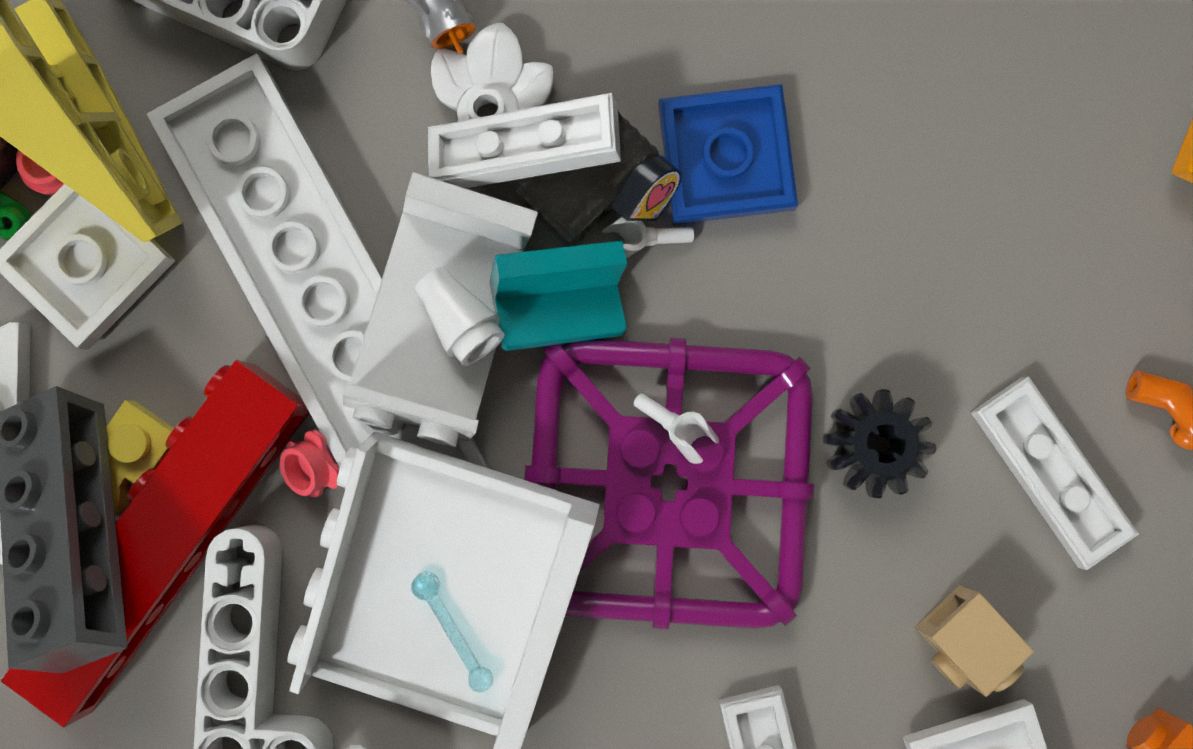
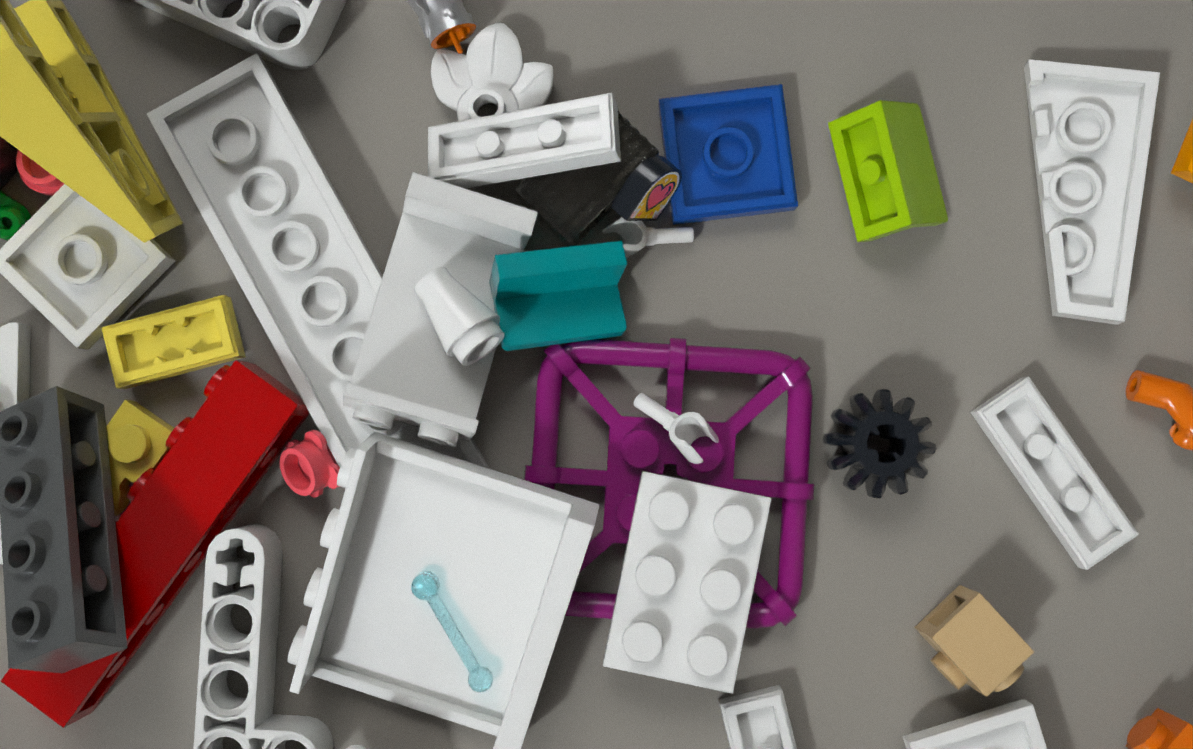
(173, 342): none -> light yellow plate
(687, 582): none -> white plate
(887, 169): none -> lime panel
(1090, 173): none -> white wing

